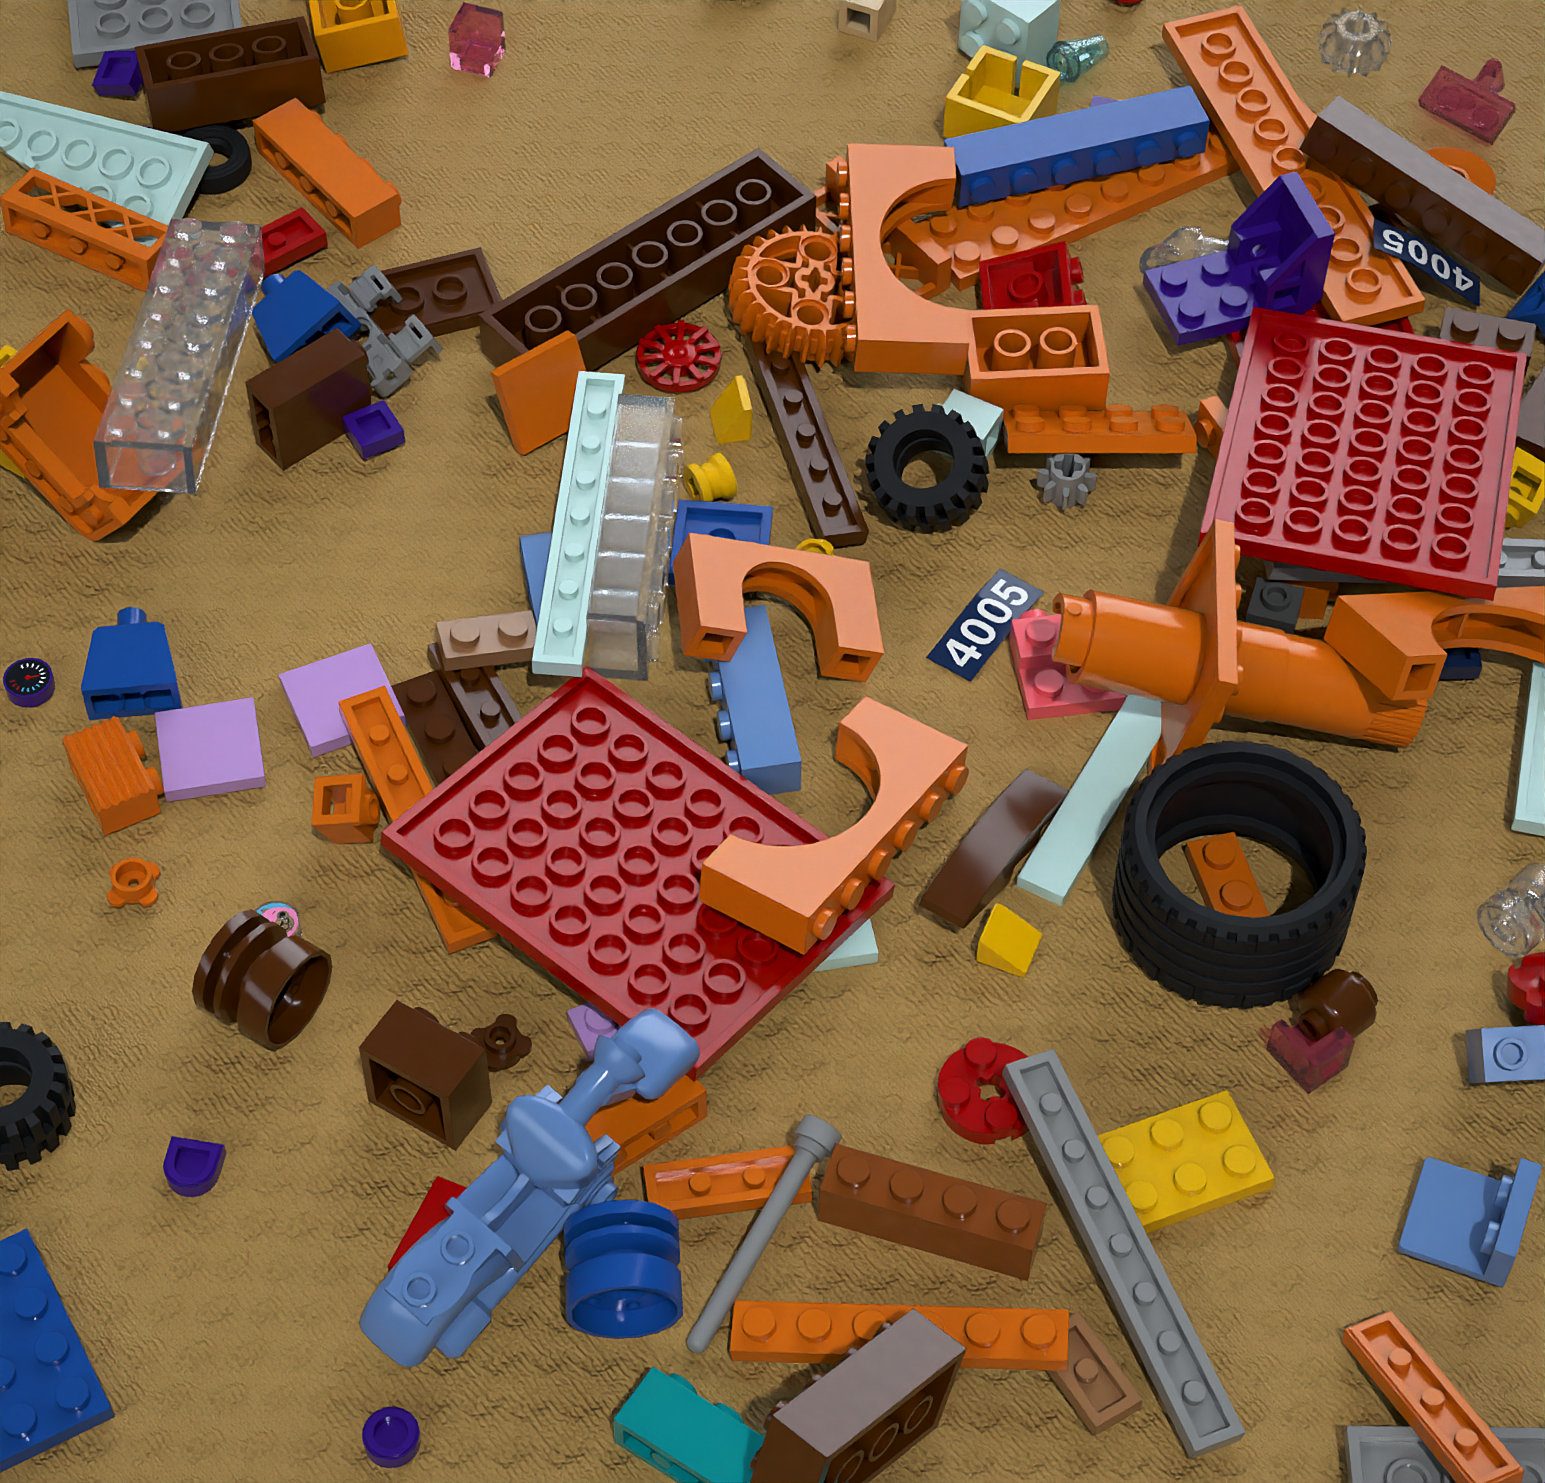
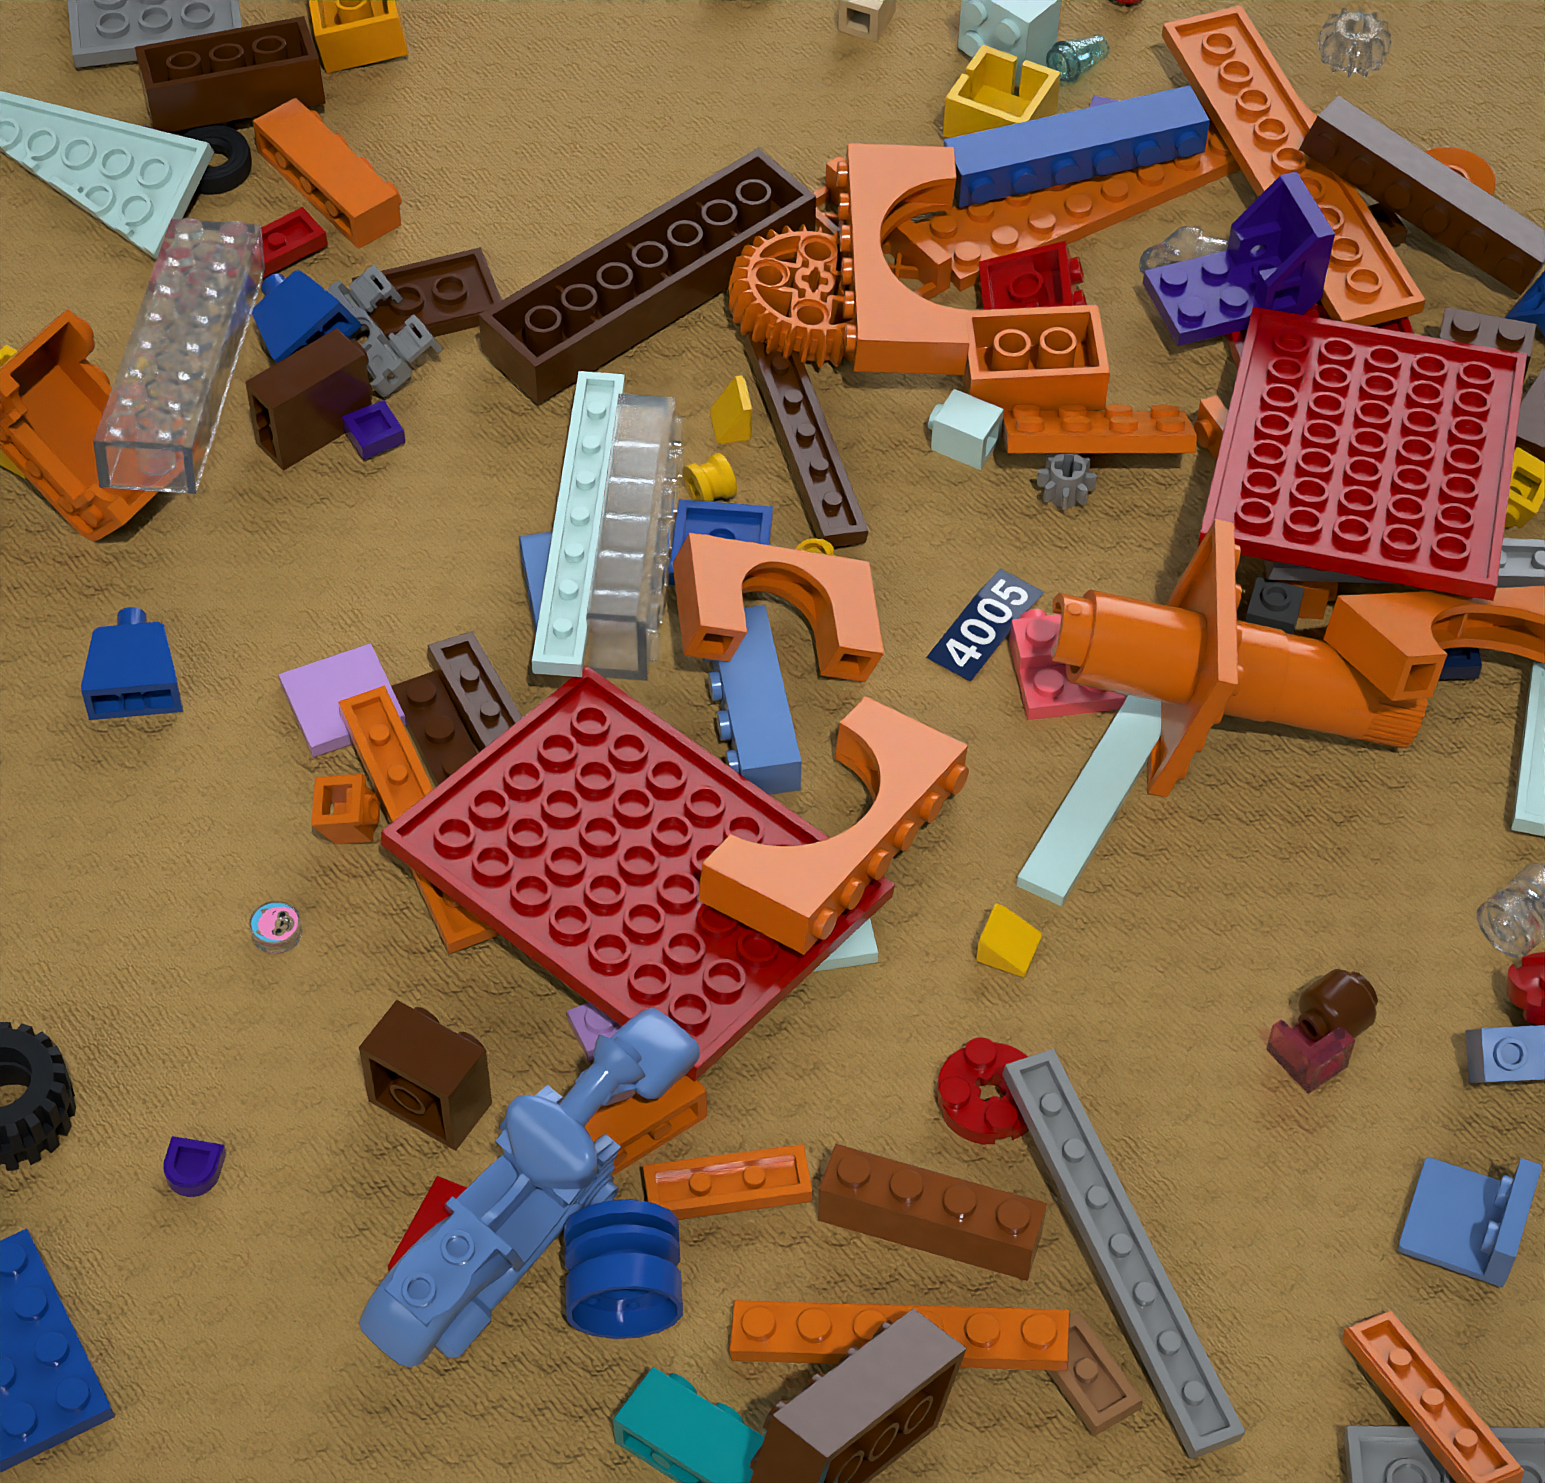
(29, 682): tile -> none
(77, 233): orange fence -> none
(112, 774): orange brick -> none
(117, 74): dark purple plate -> none
(129, 872): orange plate -> none
(210, 749): lavender tile -> none
(262, 978): reddish brown wheel -> none
(391, 1437): dark purple tile -> none
(477, 39): clear pink panel -> none
(486, 640): medium nougat plate -> none
(507, 1054): reddish brown plate -> none
(539, 391): orange tile -> none
(678, 356): red wheel -> none
(813, 1142): light grey piece -> none
(914, 435): black tyre -> none
(993, 849): reddish brown slope -> none
(1187, 1161): yellow plate -> none
(1225, 876): orange plate -> none
(1256, 795): black tyre -> none
(1427, 258): dark blue sticker -> none
(1470, 103): clear pink plate -> none

